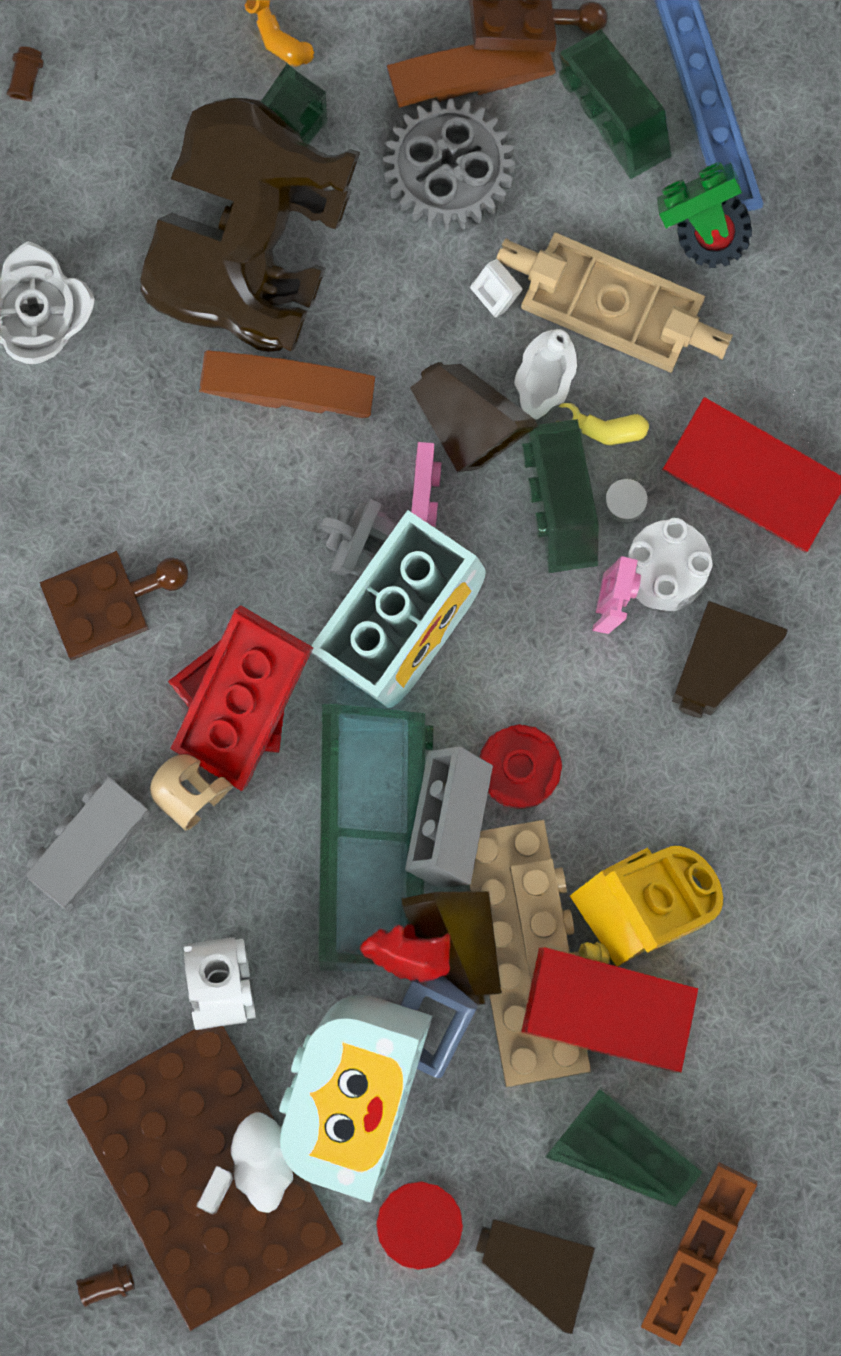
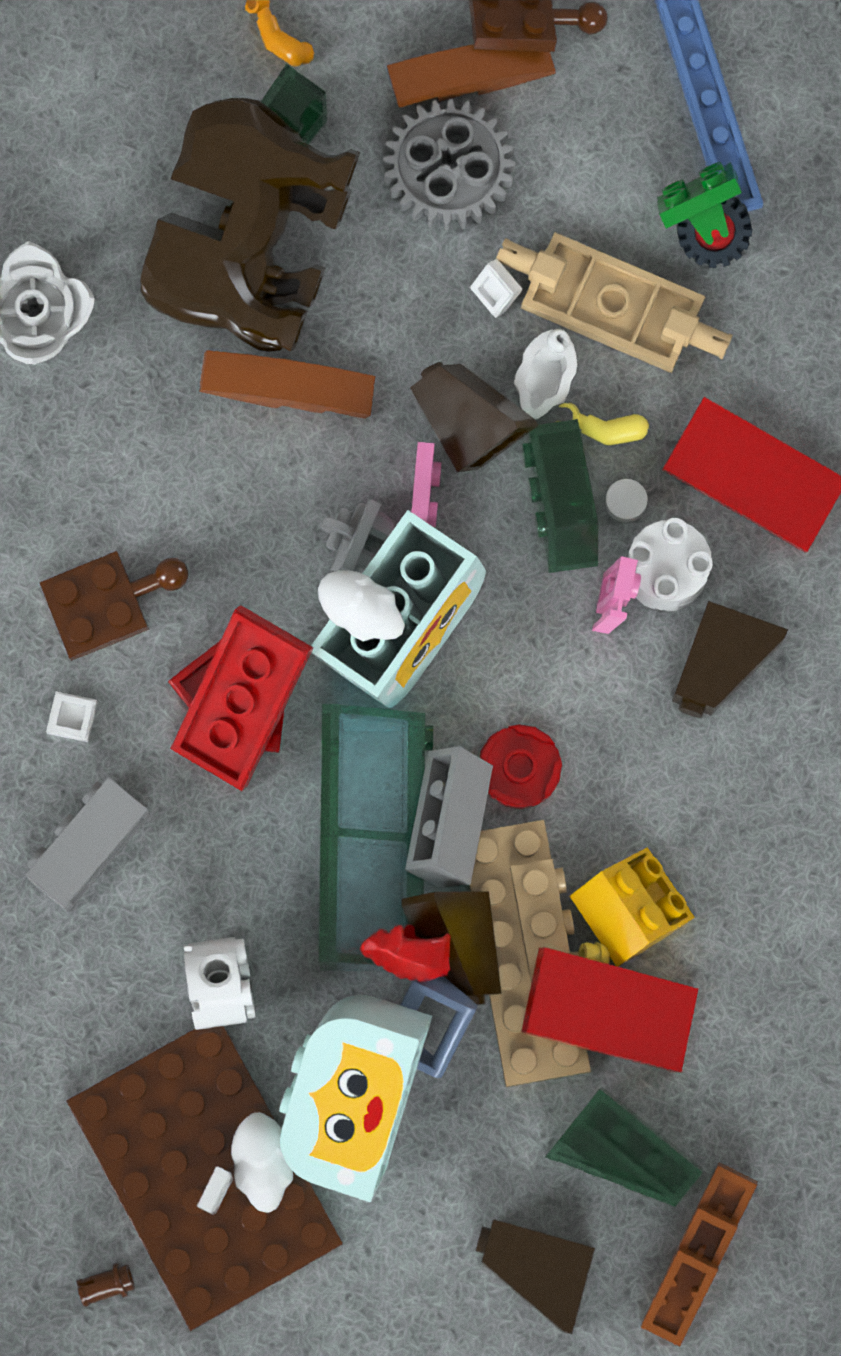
(25, 71): reddish brown pin -> none
(71, 716): none -> white tile
(178, 801): tan helmet -> none
(360, 606): none -> white arm
(419, 1225): red tile -> none
(617, 103): clear green wedge -> none
(662, 896): yellow tile -> none

